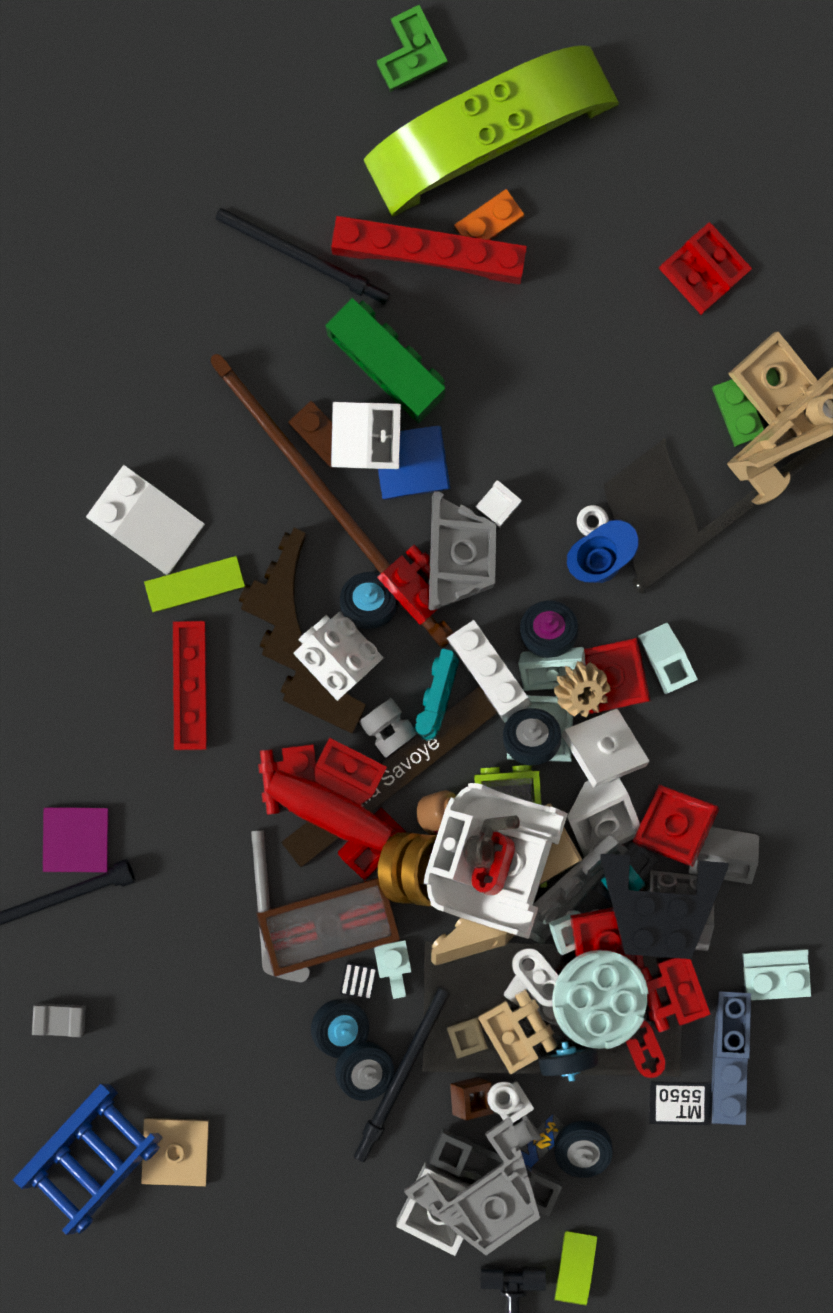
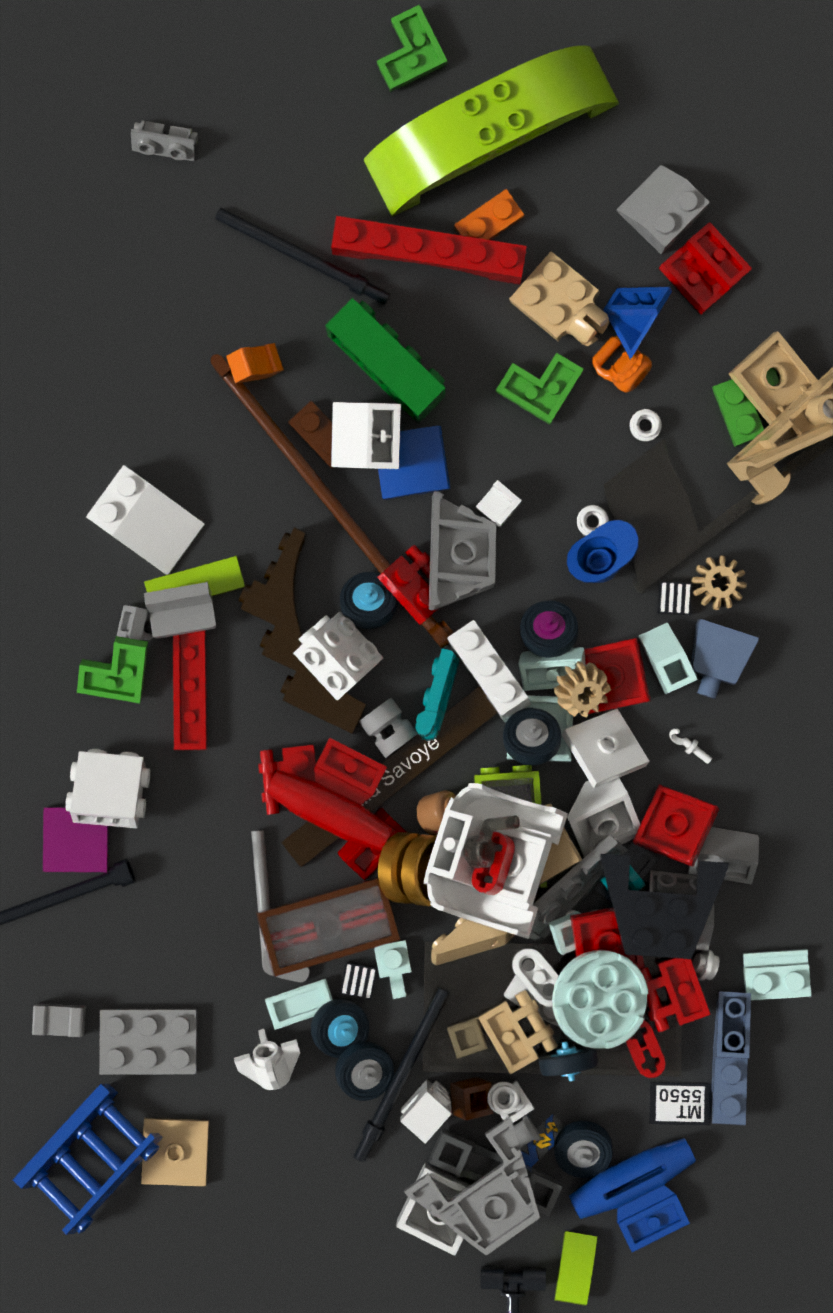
(108, 789): none -> white brick
(118, 680): none -> bright green plate
(133, 622): none -> light grey tile
(148, 1041): none -> light grey plate
(149, 140): none -> light grey hinge
(180, 610): none -> light grey panel
(254, 363): none -> orange piece
(270, 1066): none -> white brick
(298, 1003): none -> light aqua tile
(427, 1110): none -> white arch
(544, 395): none -> bright green plate
(561, 301): none -> tan plate
(625, 373): none -> orange piece
(634, 312): none -> blue slope
(639, 1193): none -> blue plate
(652, 417): none -> white plate
(663, 208): none -> light grey slope
(674, 598): none -> tile
(690, 746): none -> white hand
(706, 965): none -> white plate
(719, 655): none -> sand blue torso
(721, 572): none -> tan gear

